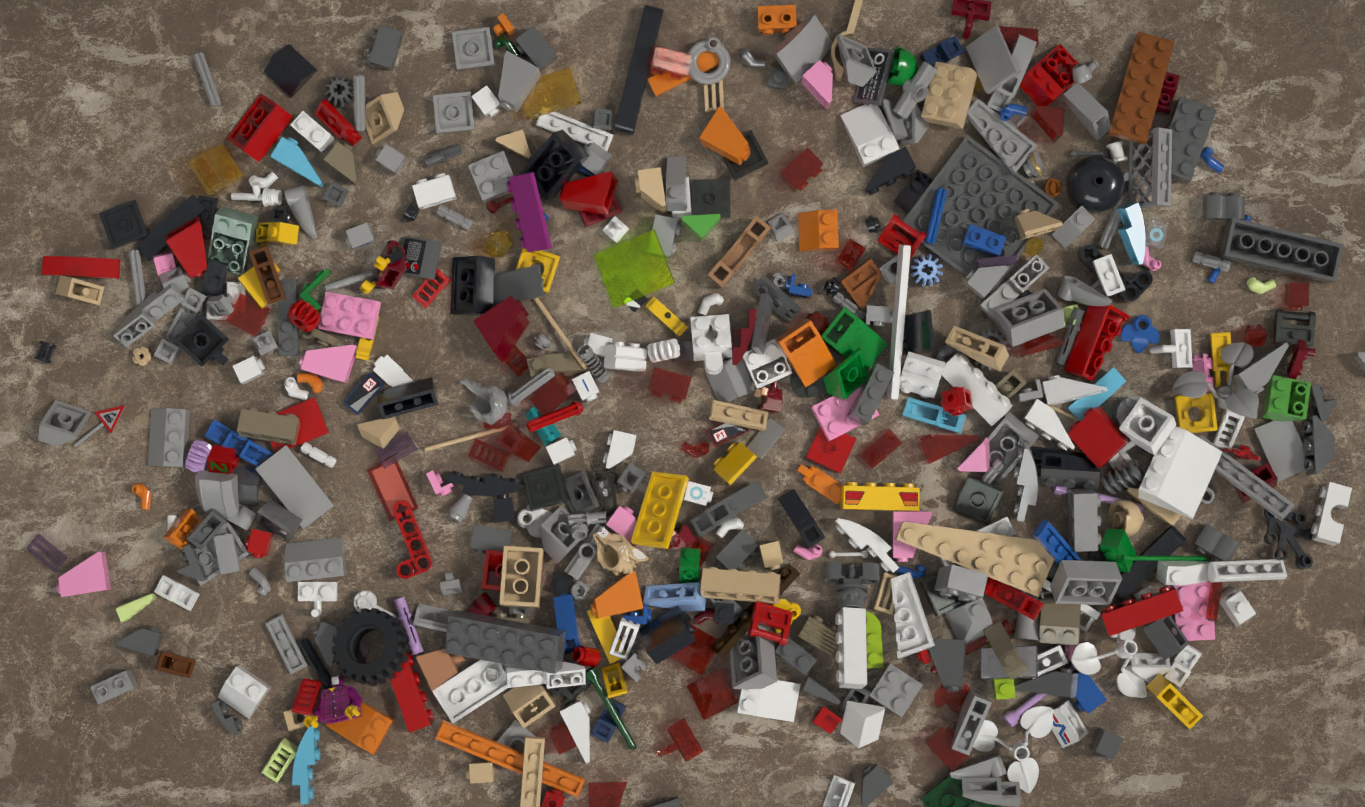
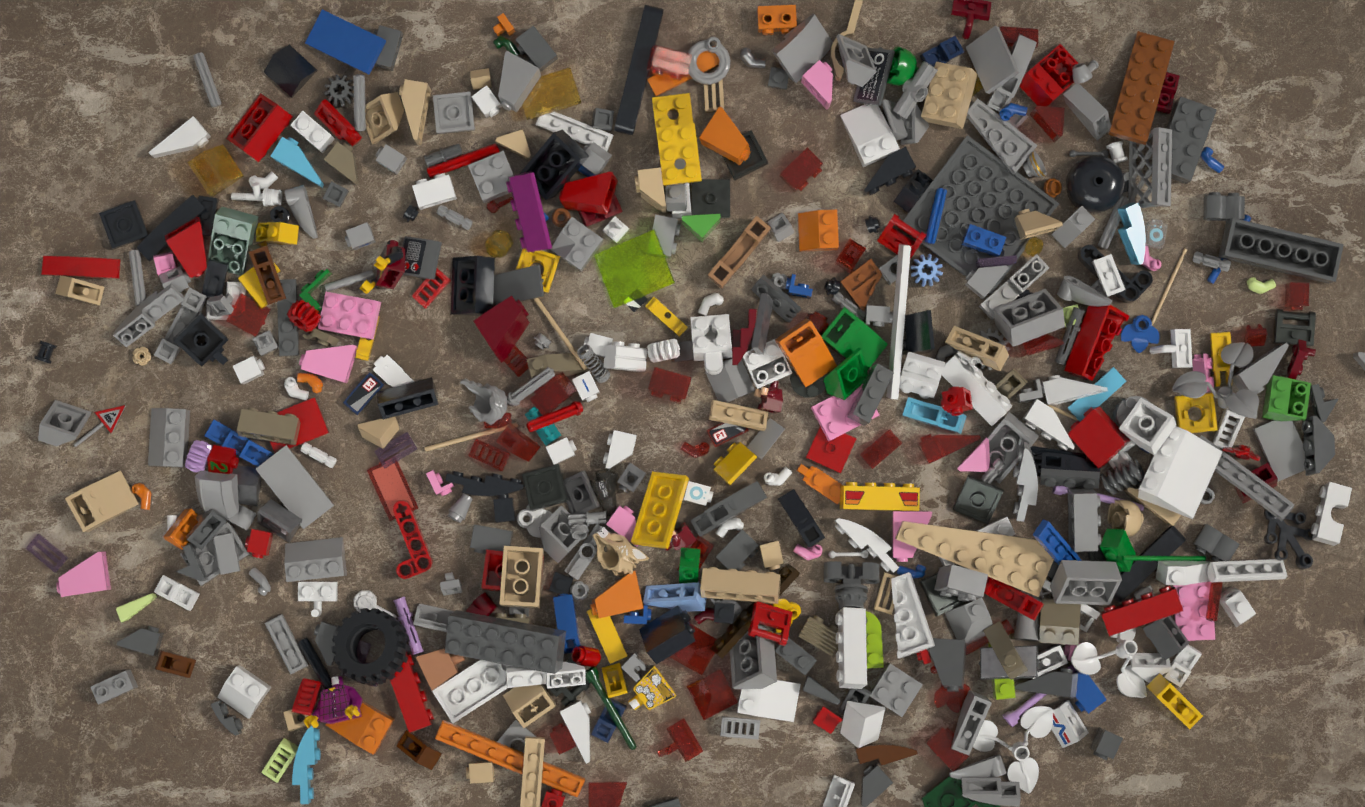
(101, 501): none -> tan slope
(185, 138): none -> white slope
(345, 42): none -> blue tile
(415, 99): none -> tan slope
(419, 750): none -> reddish brown slope
(463, 160): none -> red axle
(473, 48): light grey plate -> none
(480, 78): none -> tan slope
(560, 211): none -> dark orange plate
(576, 244): none -> light grey slope
(629, 625): white tile -> none
(651, 690): none -> torso
(676, 139): none -> yellow bracket
(725, 719): none -> light grey slope
(777, 479): none -> white arm
(884, 753): none -> reddish brown slope
(972, 361): none -> white hand
(1168, 286): none -> tan piece

